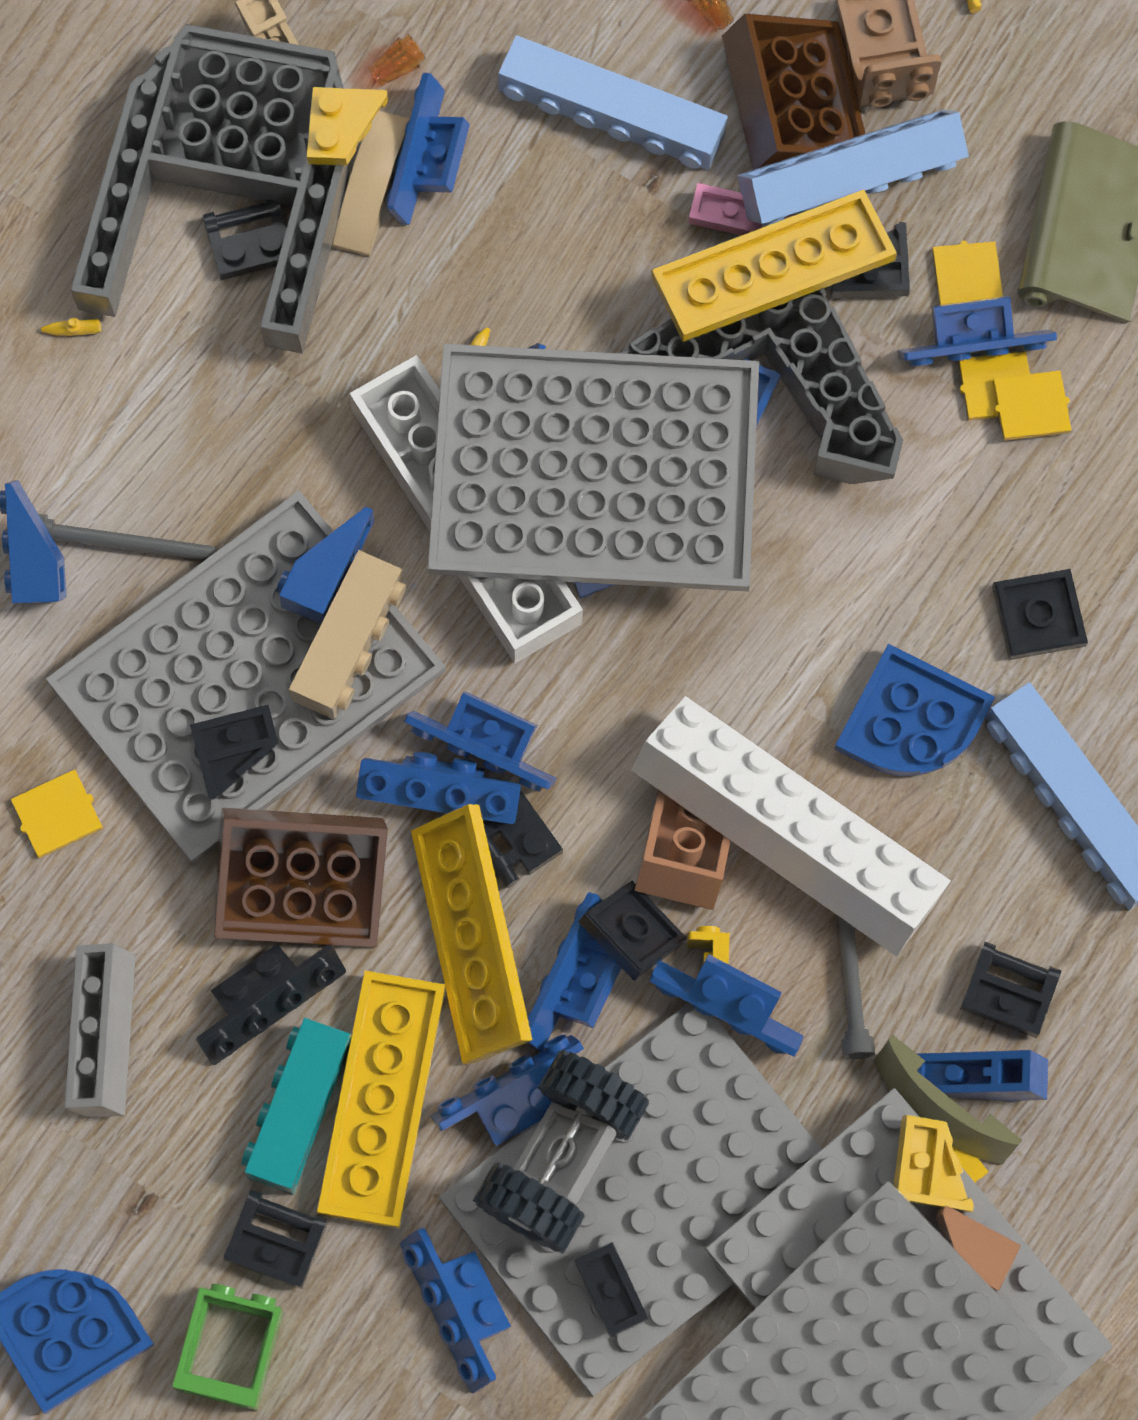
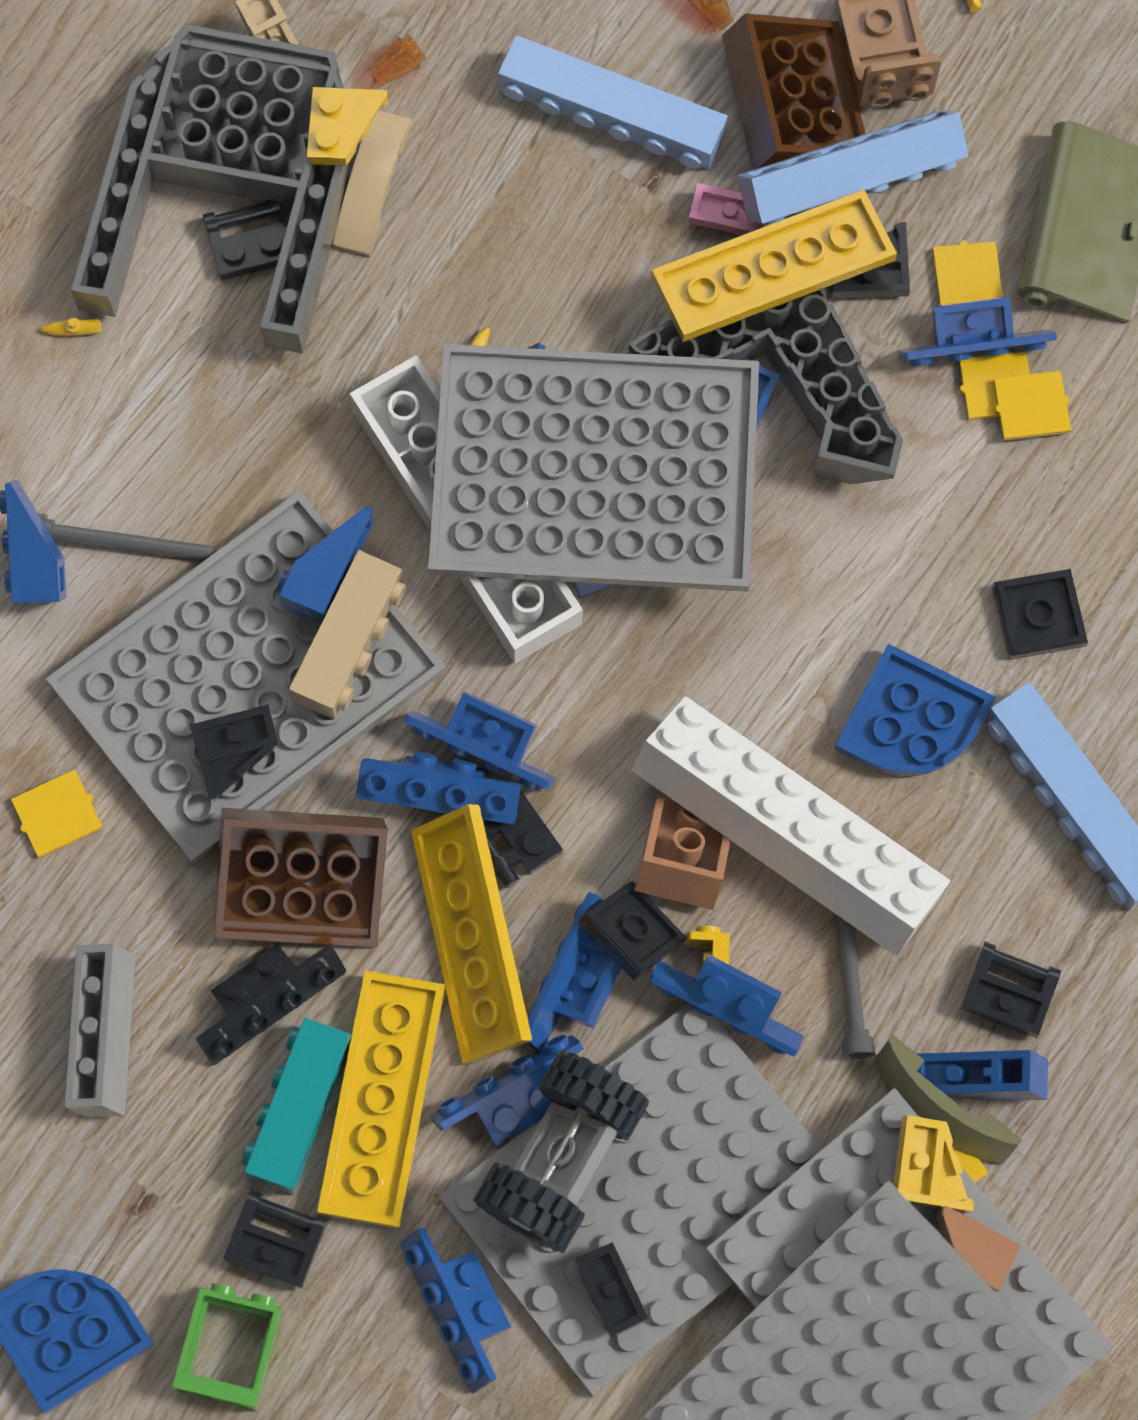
(429, 151): blue bracket -> none

